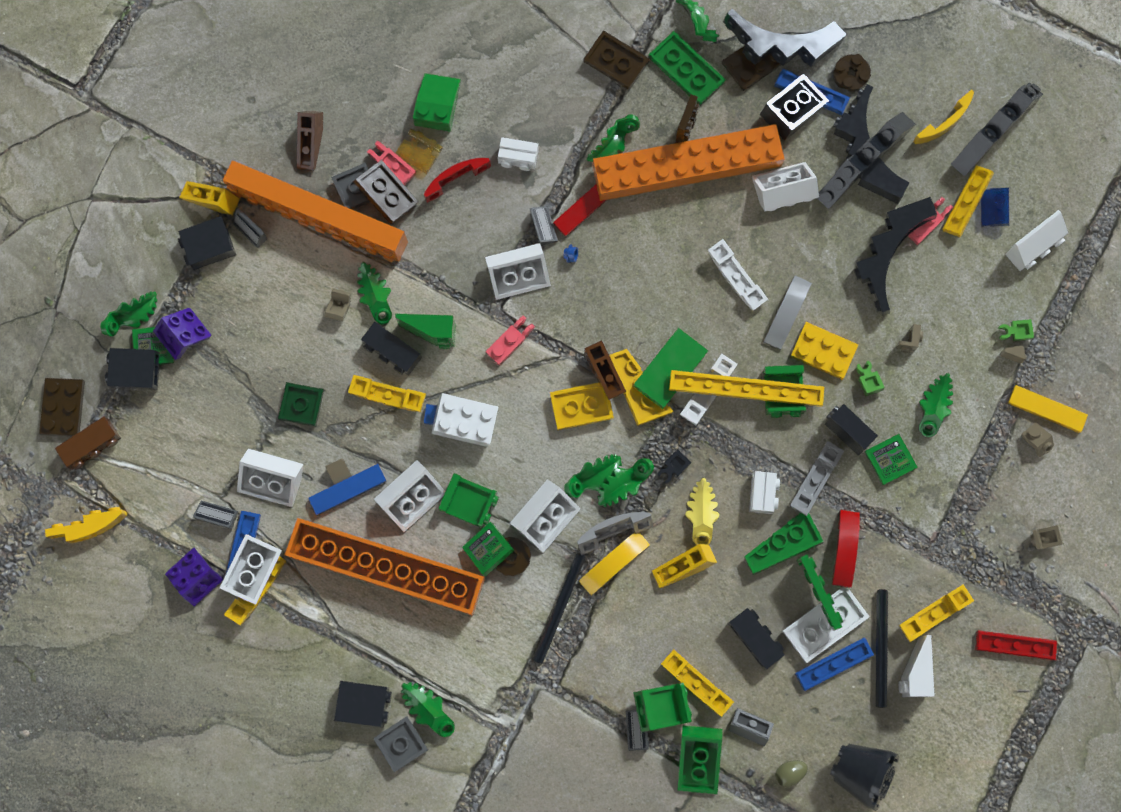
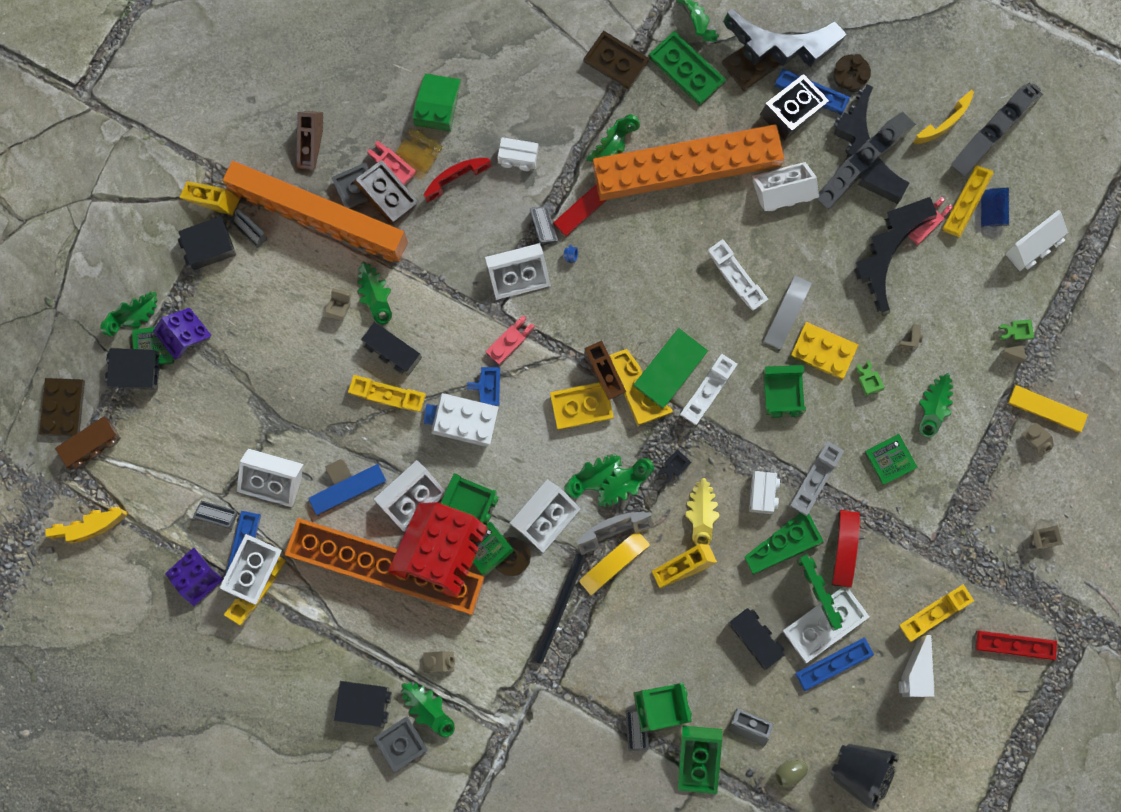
(301, 404): dark green tile -> none
(432, 328): green slope -> none
(438, 546): none -> red slope
(438, 661): none -> dark tan bracket
(488, 386): none -> blue plate
(688, 120): dark brown plate -> none
(697, 683): yellow slope -> none
(746, 388): yellow plate -> none
(850, 429): black brick -> none
(881, 647): black axle -> none

